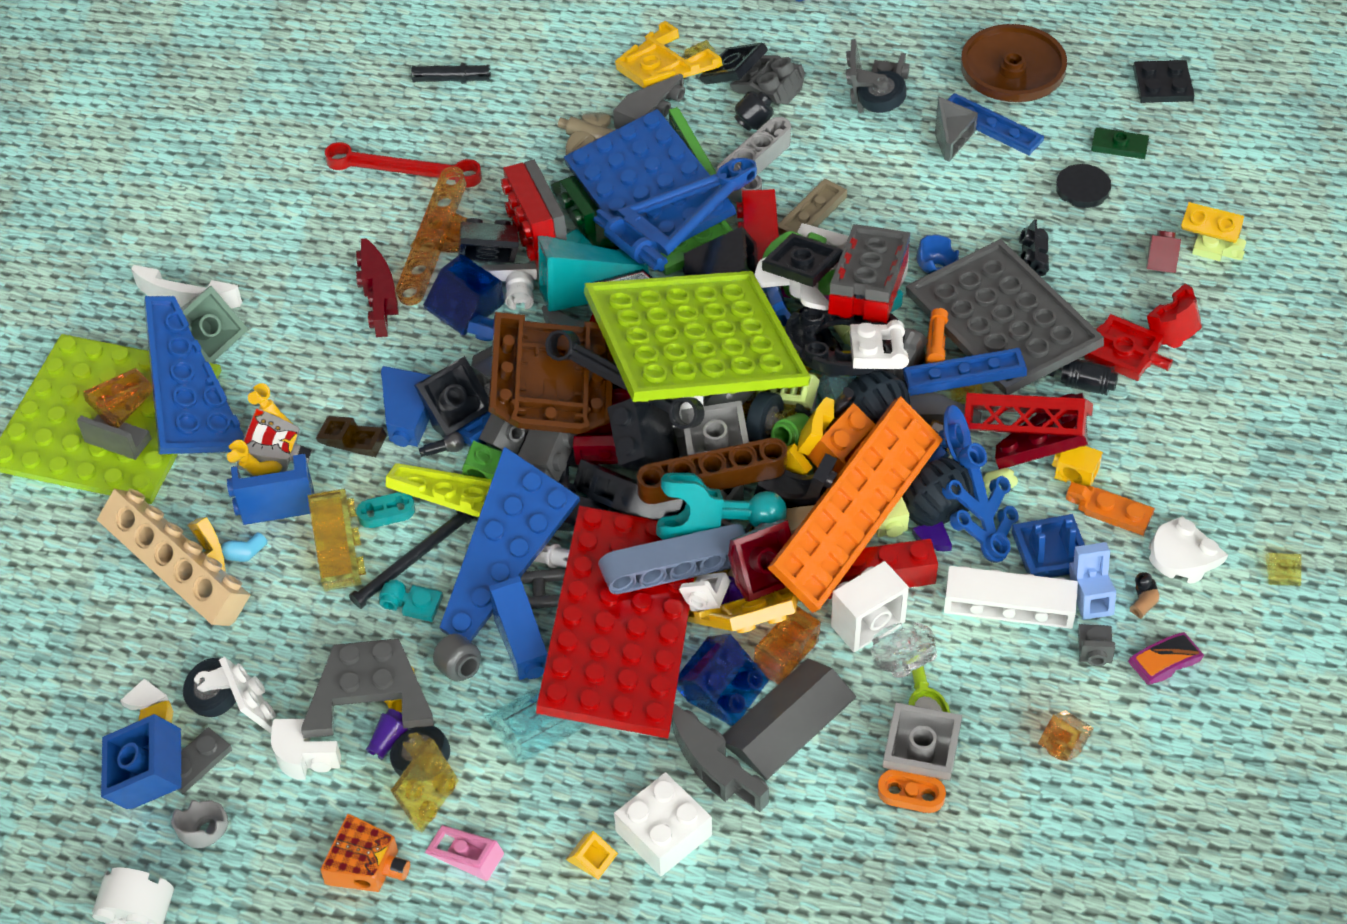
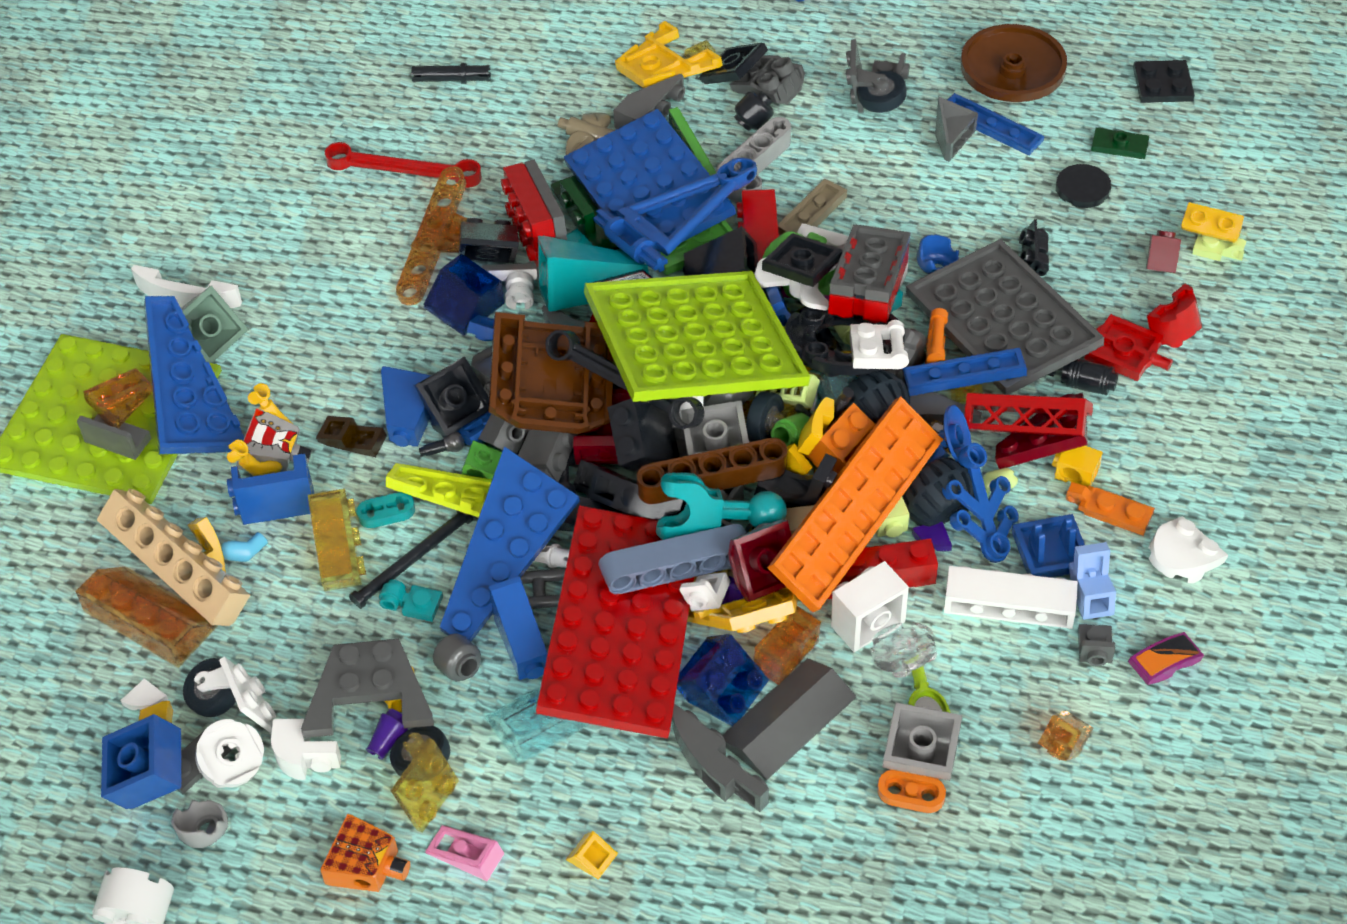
(144, 613): none -> clear orange slope
(221, 771): none -> white plate
(377, 285): dark red slope -> none
(663, 824): white brick -> none
(1147, 594): arm -> none
(1283, 569): clear yellow slope -> none

